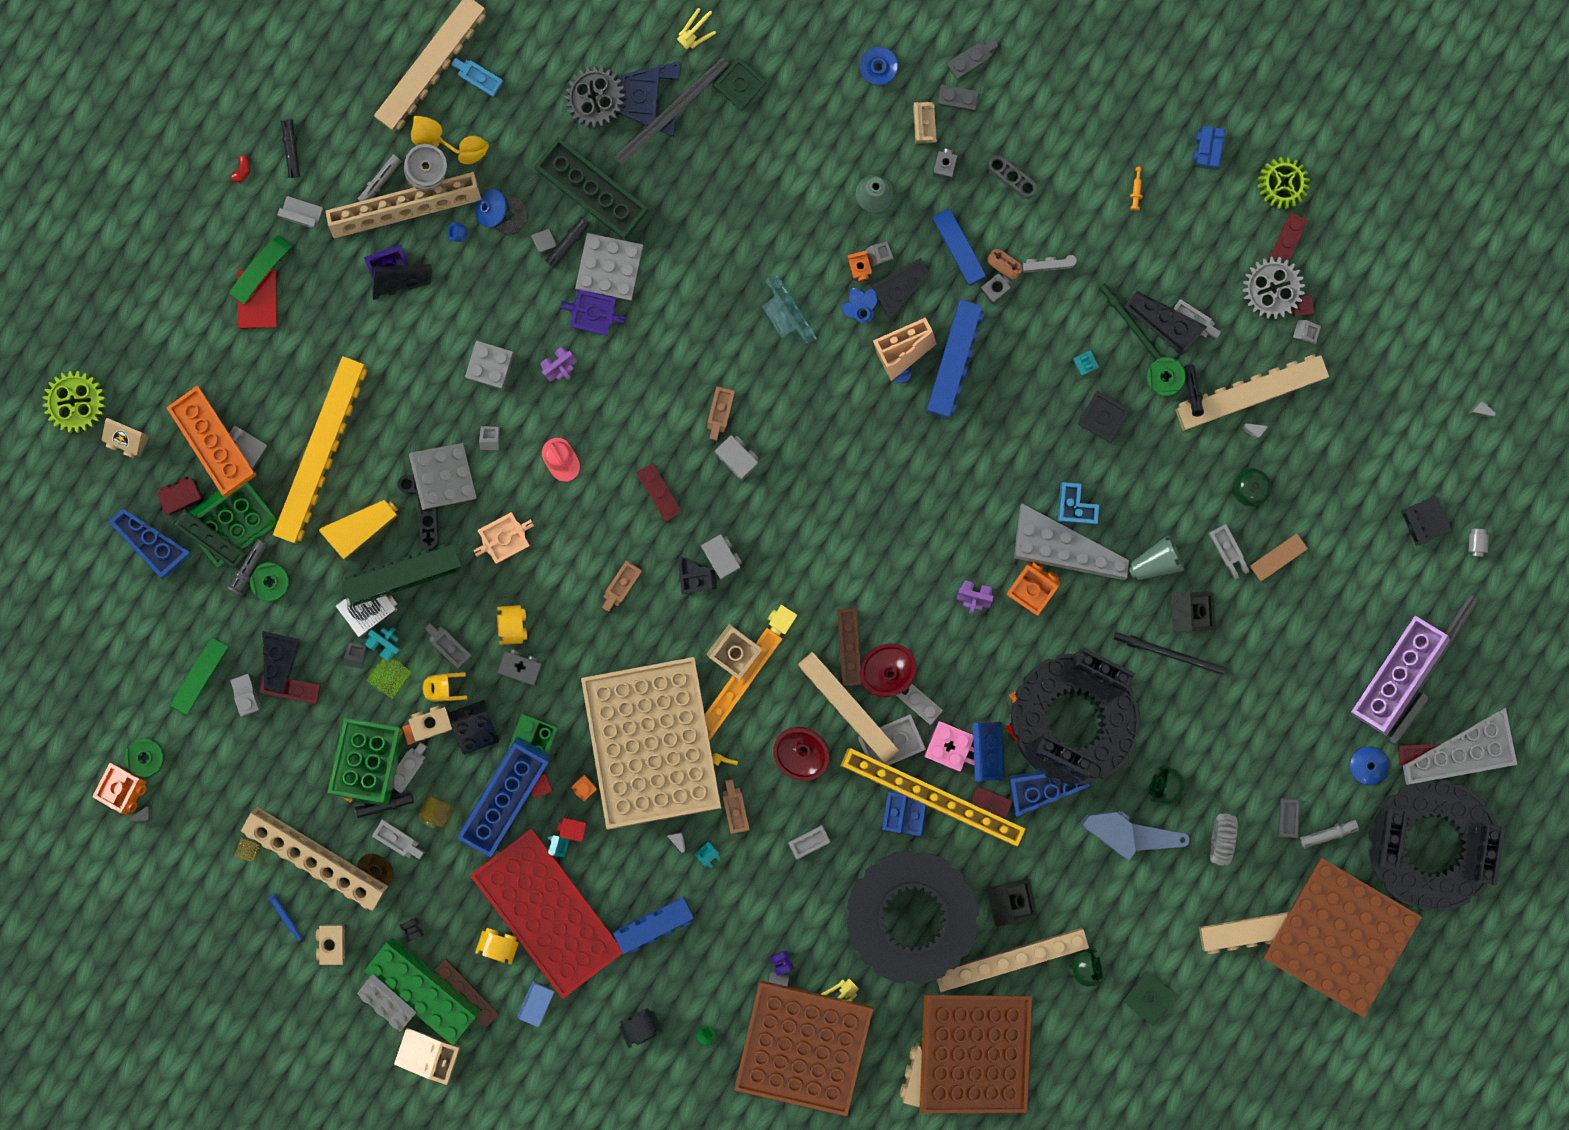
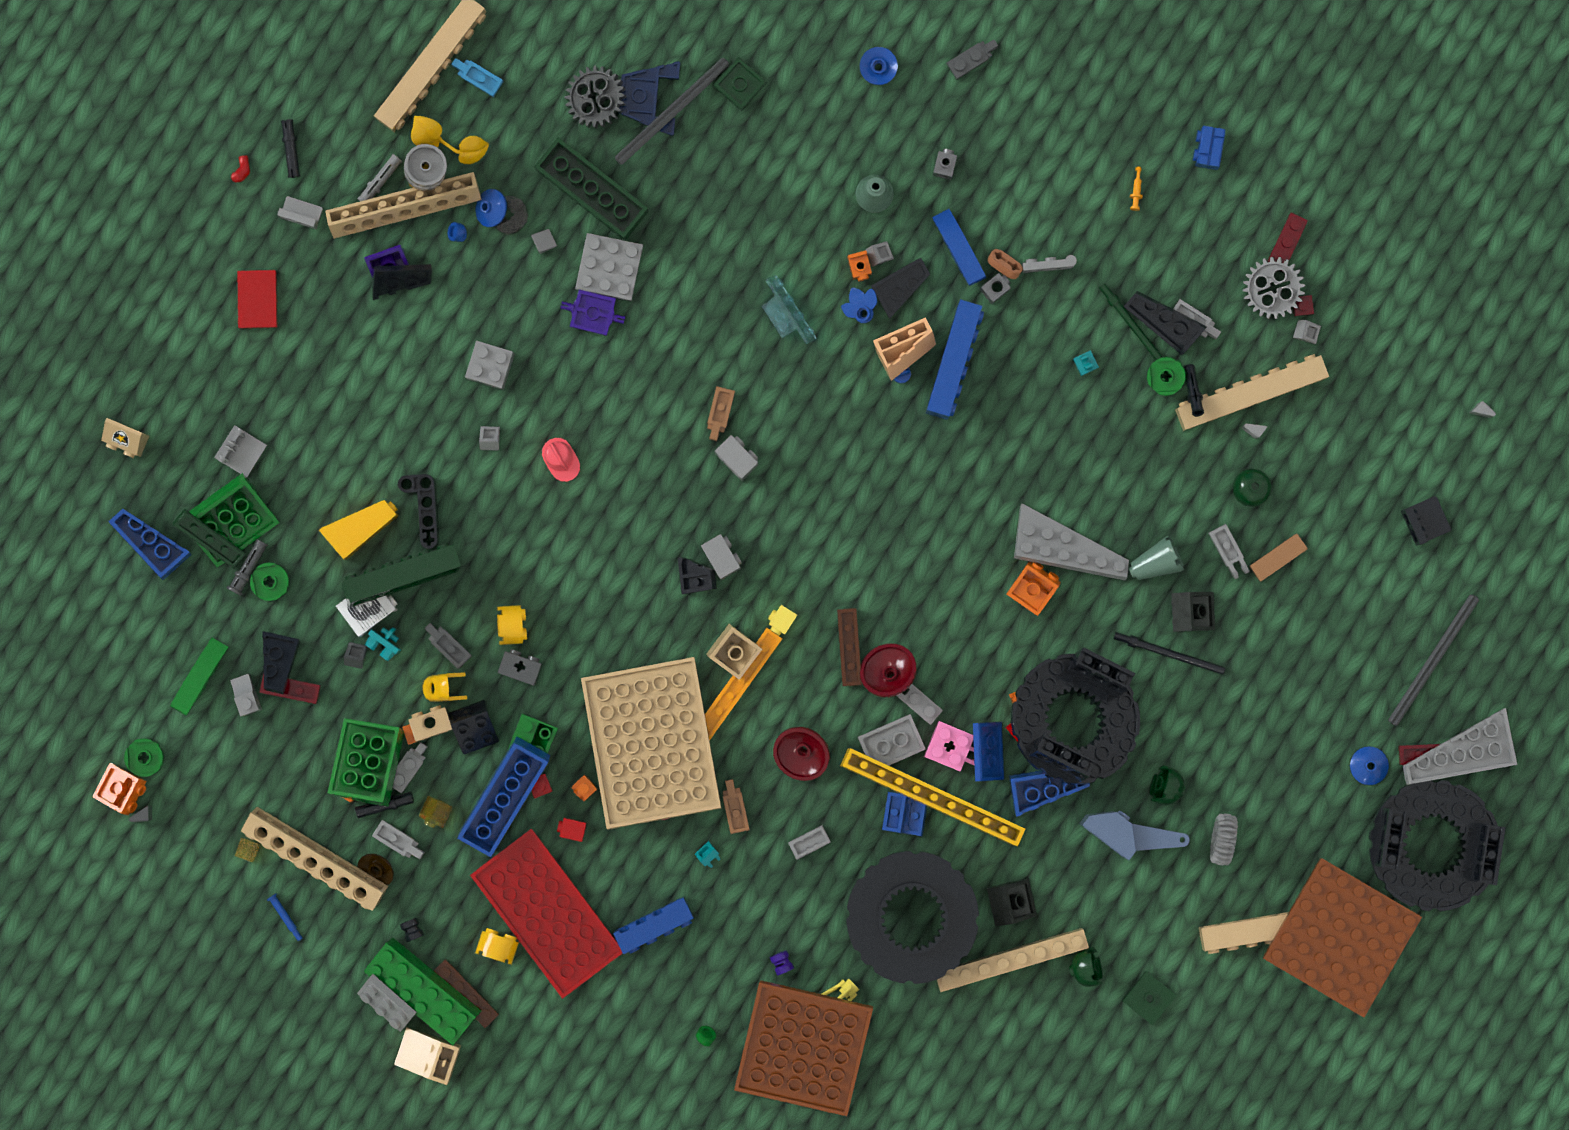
(75, 418): lime gear -> none
(180, 495): dark red brick -> none
(211, 441): orange plate -> none
(259, 269): green slope -> none
(319, 450): yellow brick -> none
(334, 956): tan brick -> none
(389, 676): clear neon green piece -> none
(442, 476): light grey plate -> none
(503, 538): light nougat plate -> none
(535, 1003): medium blue hinge -> none
(558, 846): teal tile -> none
(560, 367): medium lavender hips -> none
(567, 242): black pin -> none
(621, 585): medium nougat hinge -> none
(640, 1028): black brick -> none
(659, 492): dark red plate -> none
(678, 840): light grey slope -> none
(687, 37): light yellow plant -> none
(717, 758): yellow hand -> none
(779, 979): light grey slope -> none
(848, 707): tan beam -> none
(911, 1090): tan slope -> none
(924, 122): tan hinge -> none
(958, 97): dark grey plate -> none
(974, 599): medium lavender hips -> none
(975, 1054): dark orange plate -> none
(991, 802): dark red plate -> none
(1008, 168): dark grey beam -> none
(1070, 508): dark azure brick -> none
(1103, 416): black plate -> none
(1277, 176): lime gear -> none
(1289, 818): dark grey tile -> none
(1337, 831): light grey pin -> none
(1400, 675): lavender brick -> none
(1411, 713): dark grey tile -> none
(1478, 542): light grey brick -> none

